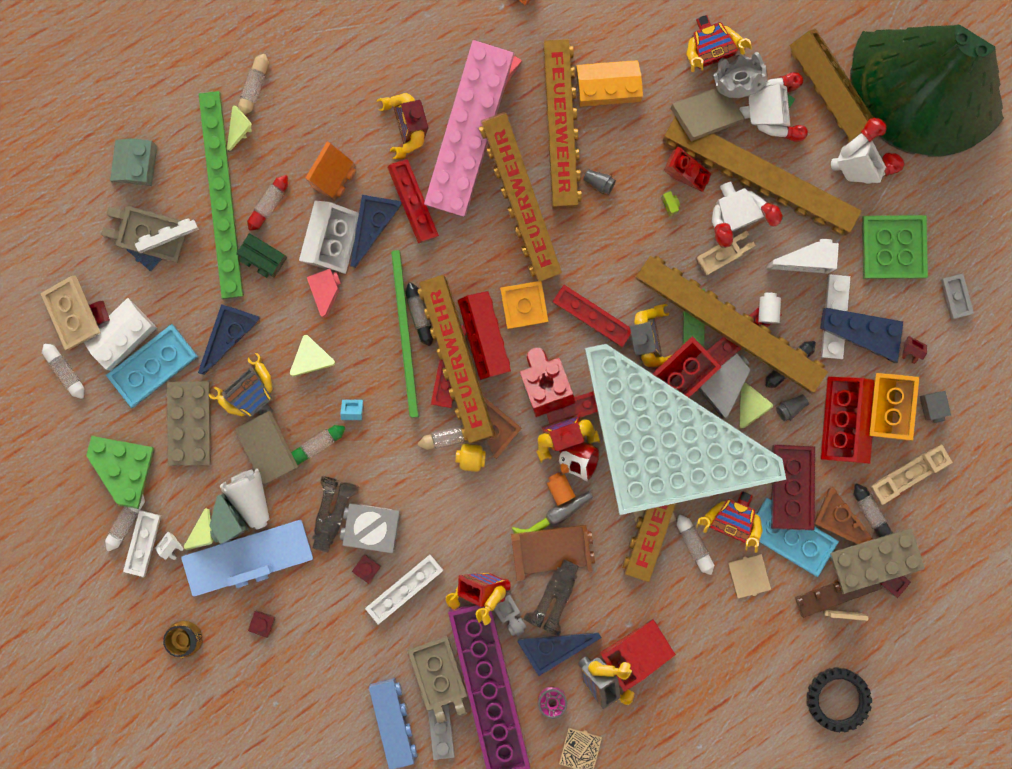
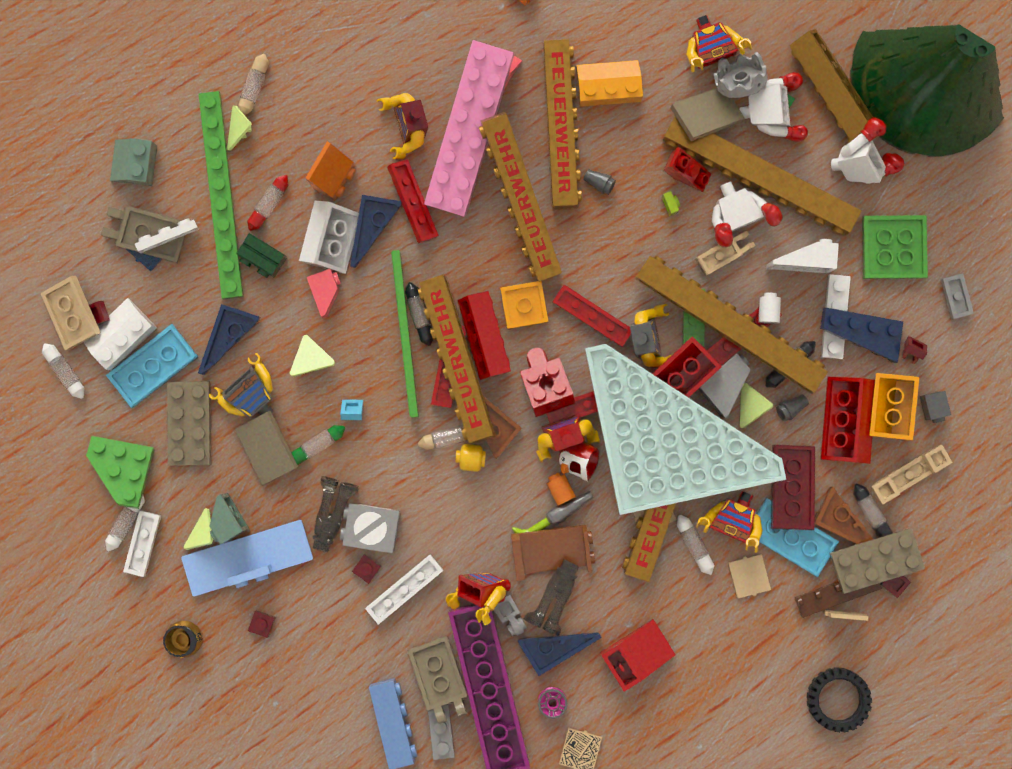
(167, 545): white tile -> none
(248, 497): white cone -> none
(604, 683): torso -> none

